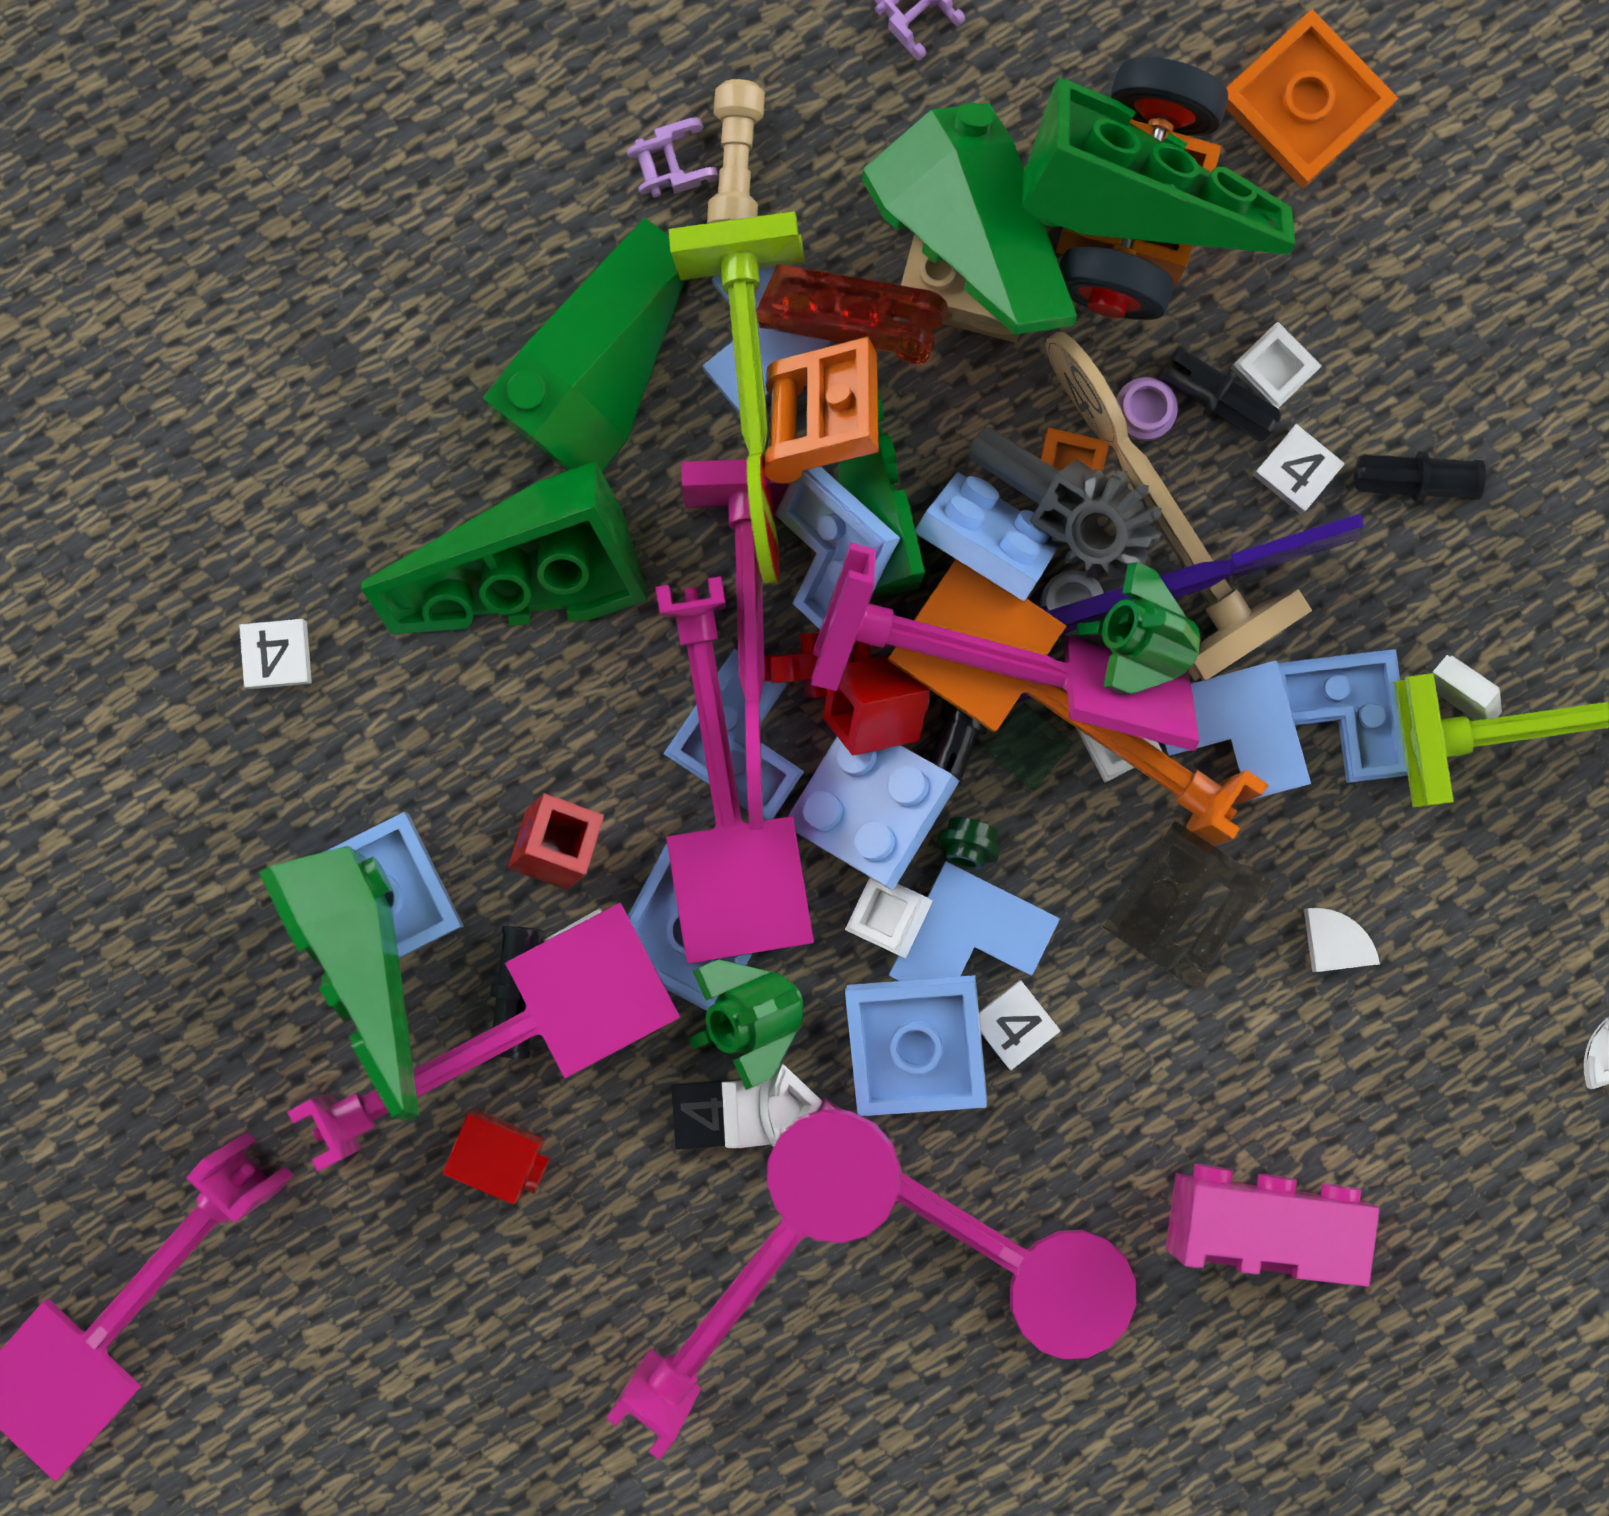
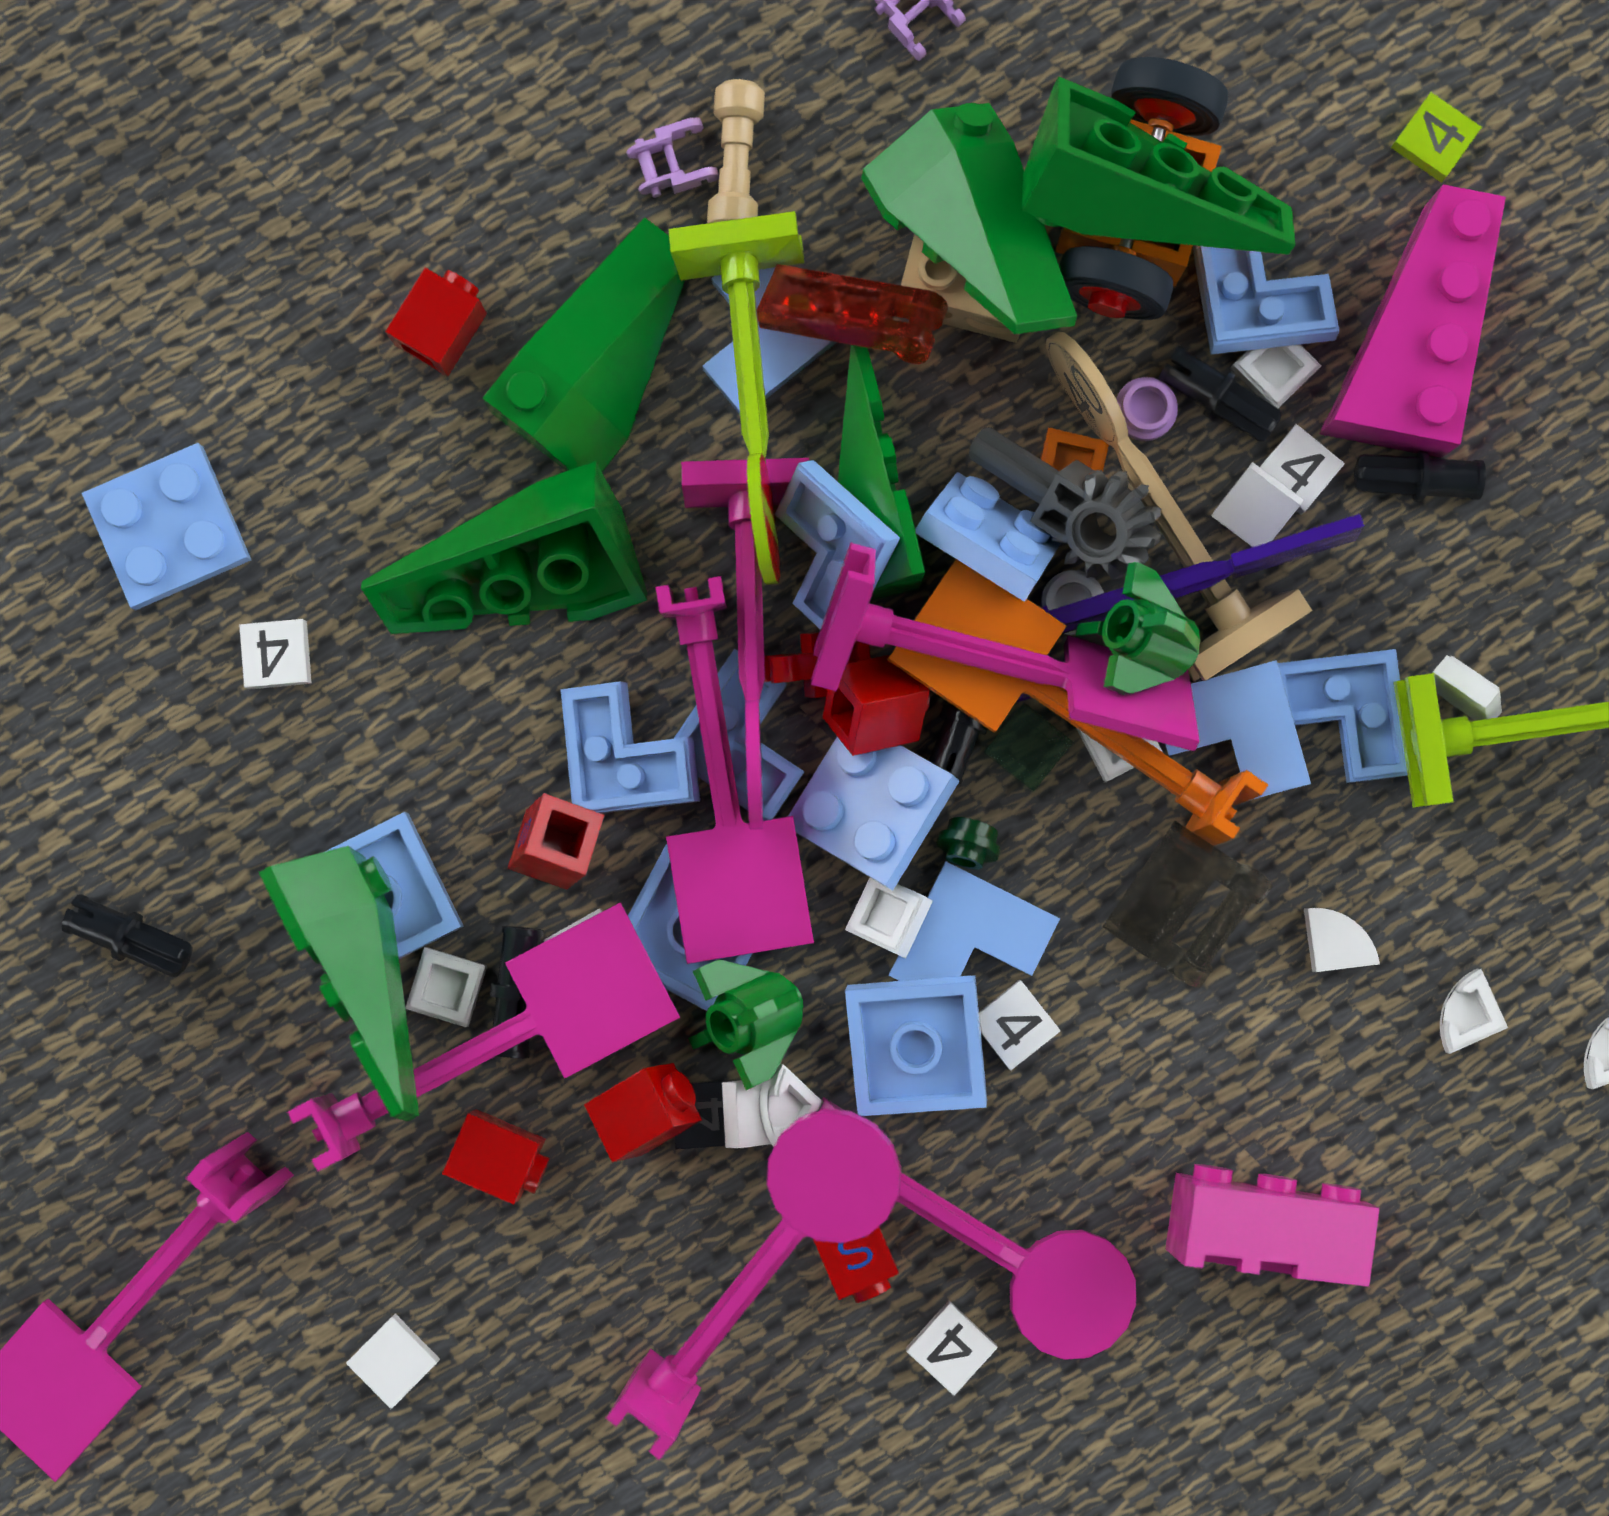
(127, 936): none -> black axle
(166, 526): none -> light blue plate
(393, 1361): none -> white tile
(437, 319): none -> red brick
(446, 987): none -> white tile
(608, 767): none -> light blue tile
(643, 1111): none -> red brick
(839, 408): orange plate -> none
(859, 1266): none -> red brick
(951, 1348): none -> white tile
(1254, 313): none -> light blue tile
(1257, 507): none -> white tile
(1308, 99): orange plate -> none
(1424, 339): none -> dark pink wedge
(1436, 137): none -> lime tile
(1470, 1013): none -> white tile

